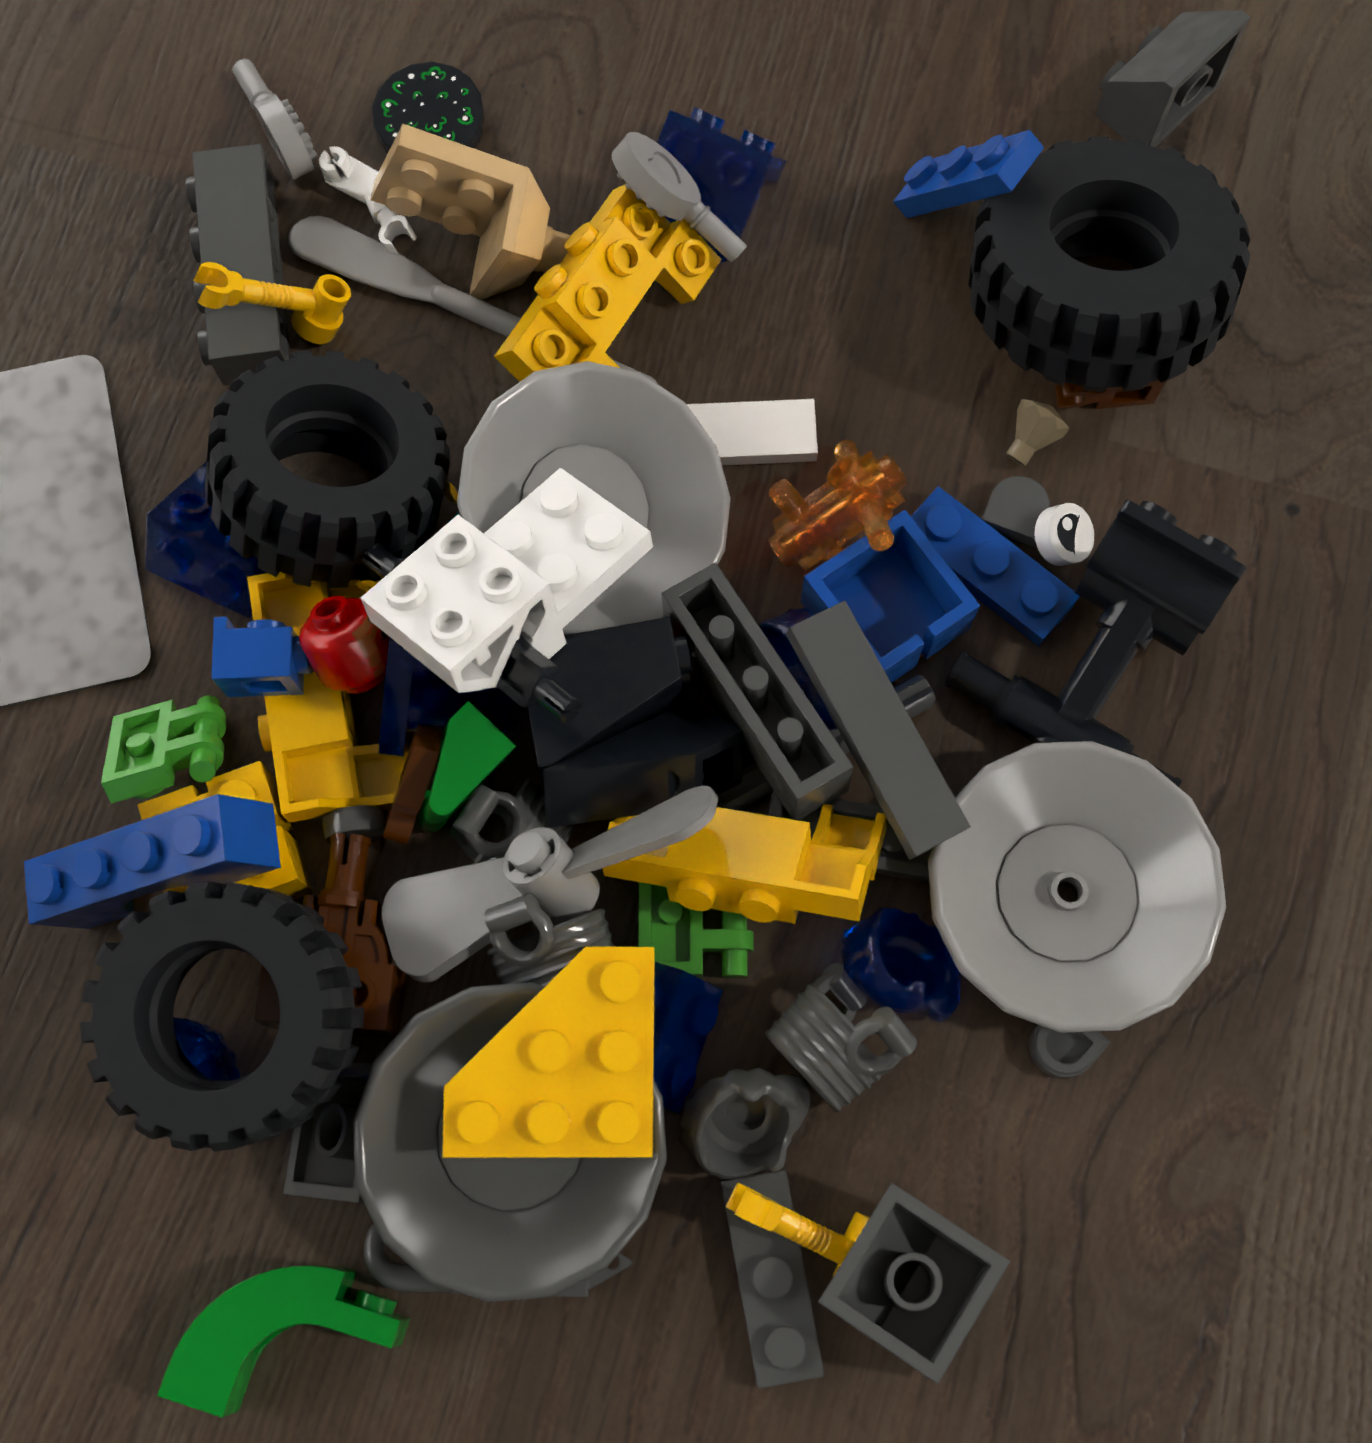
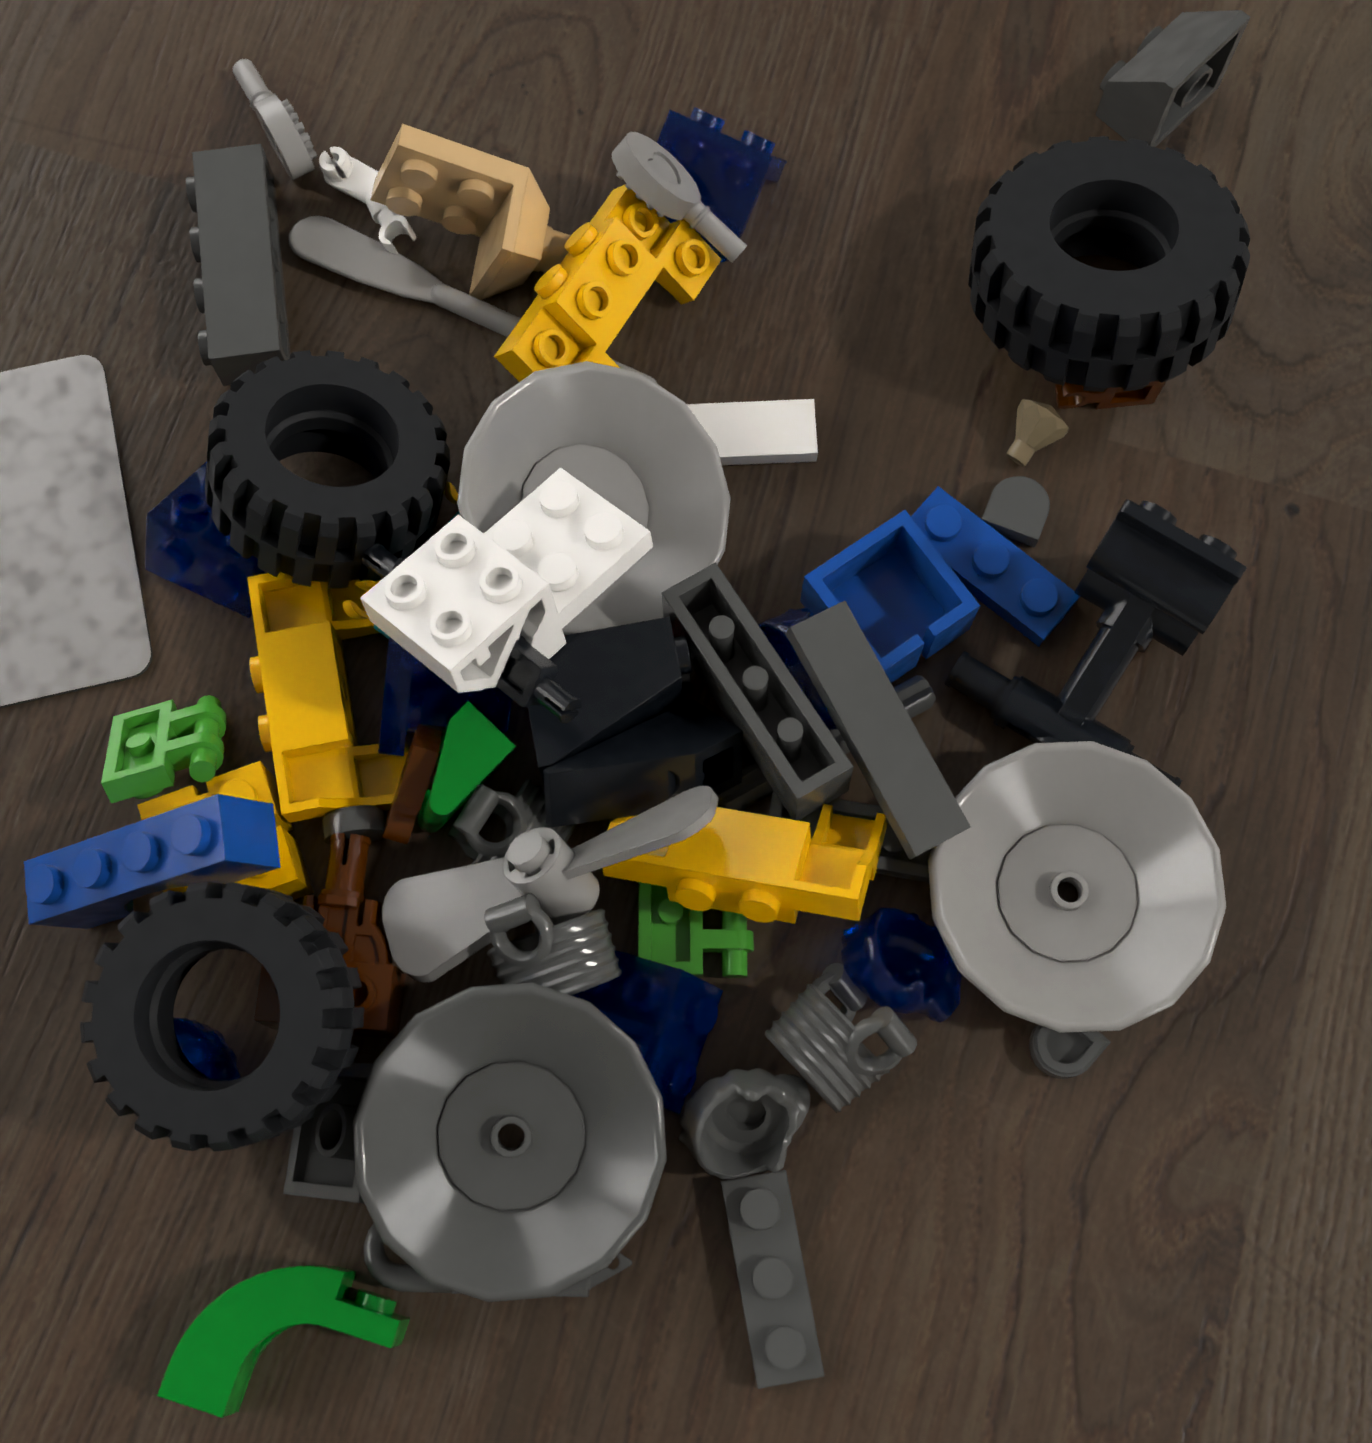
(258, 659): blue brick -> none
(316, 310): yellow brick -> none
(344, 645): red head -> none
(429, 99): black tile -> none
(565, 1070): yellow plate -> none
(776, 1218): yellow brick -> none
(854, 499): clear orange piece -> none
(914, 1283): dark grey slope -> none
(968, 174): blue plate -> none
(1064, 534): white tile -> none

